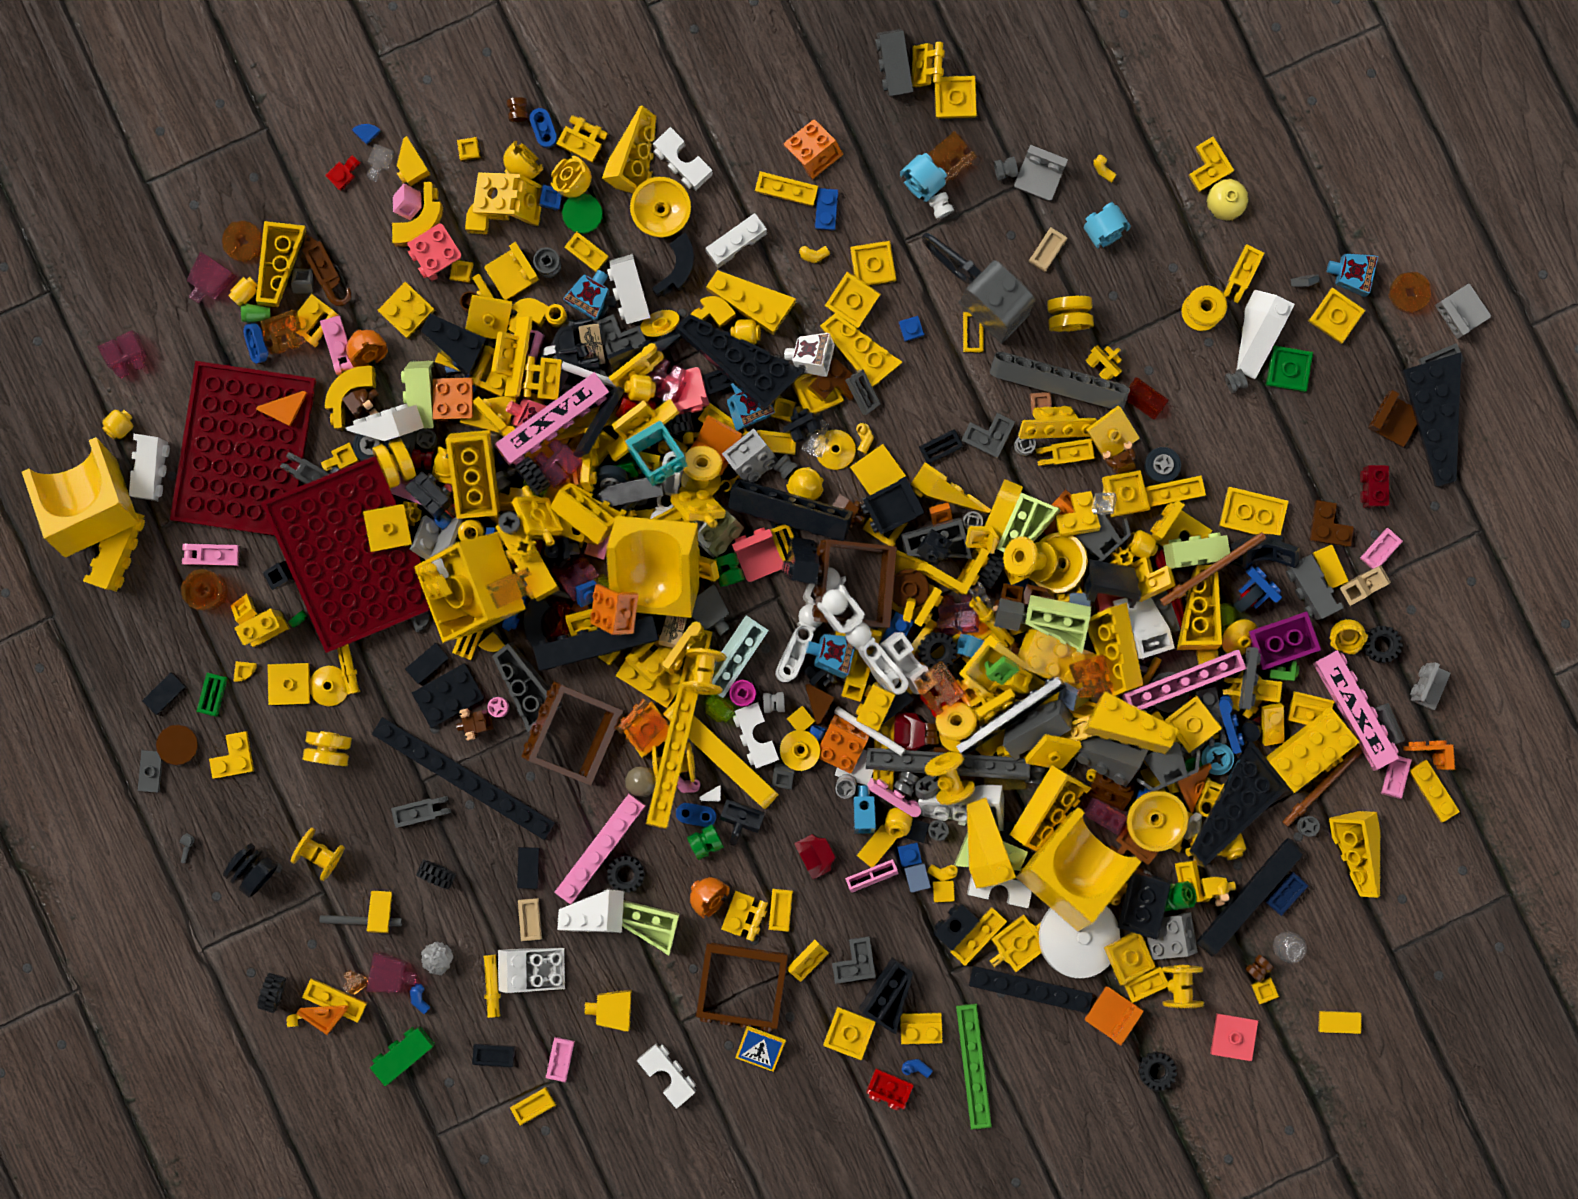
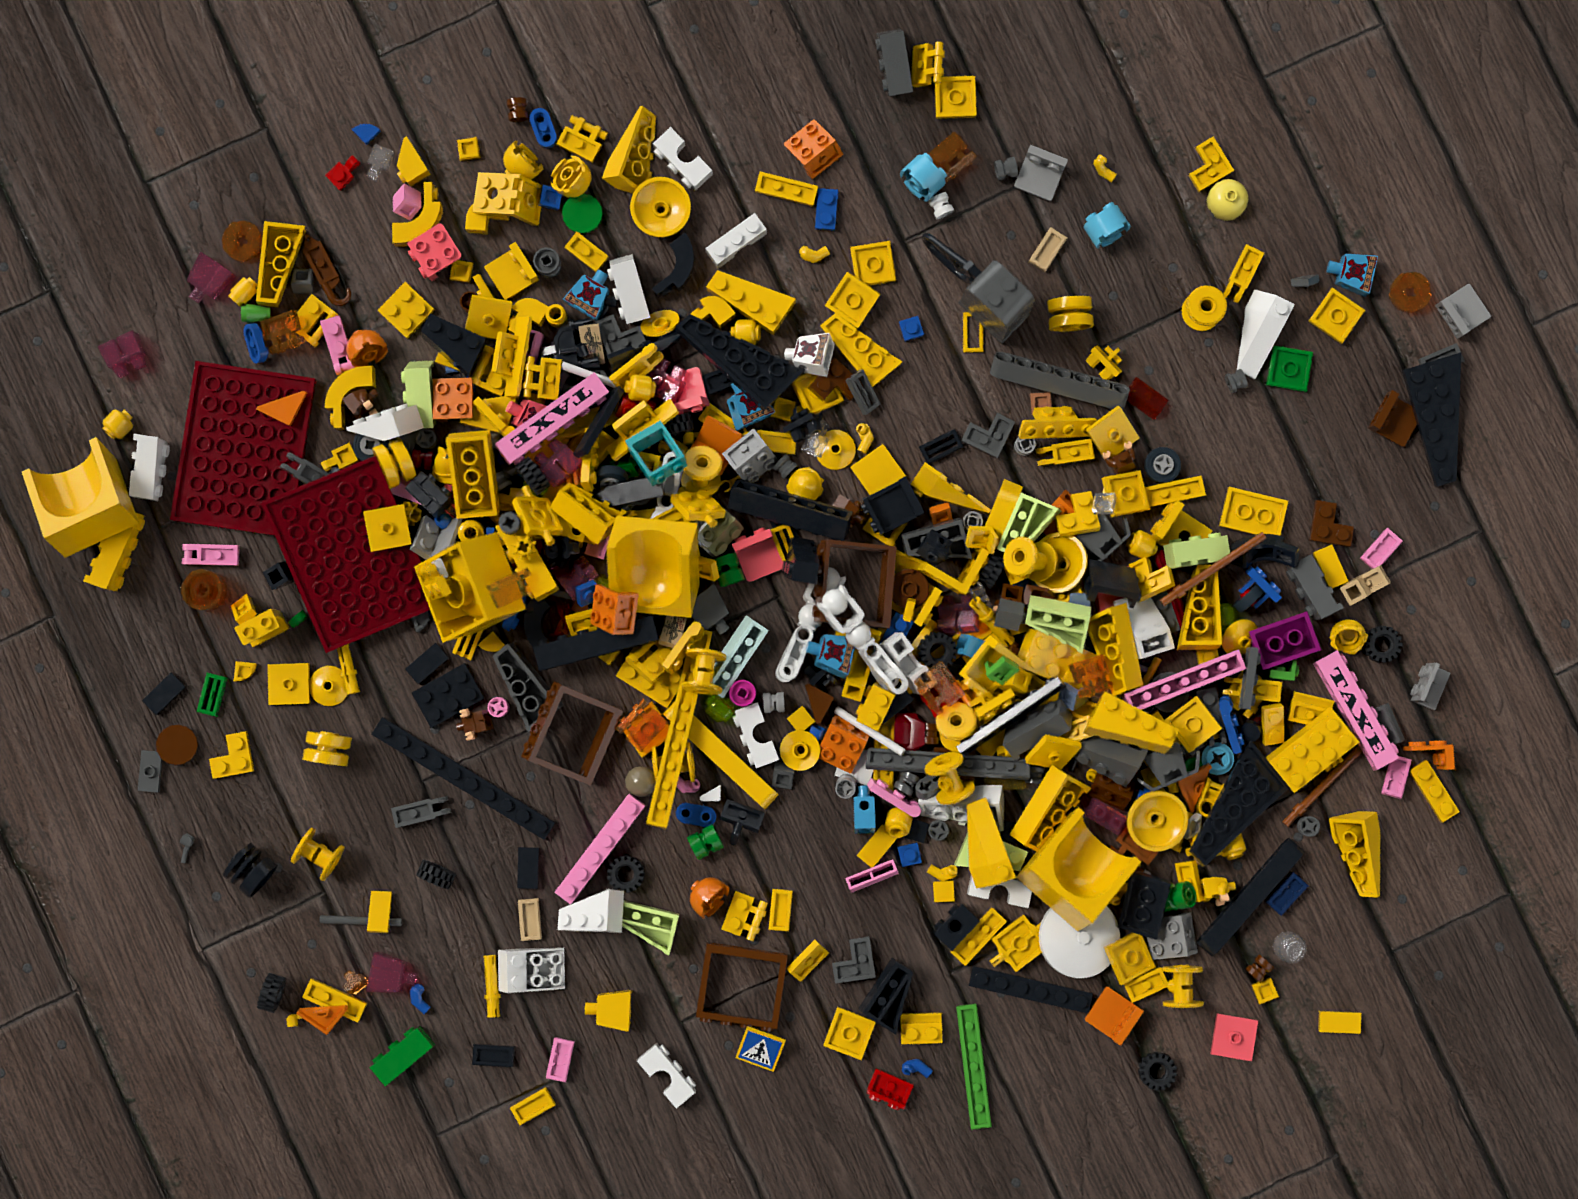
(436, 958): light grey piece -> none
(815, 854): dark red slope -> none
(917, 877): sand blue panel -> none
(1127, 557): yellow gear -> none
(1375, 486): dark red bracket -> none

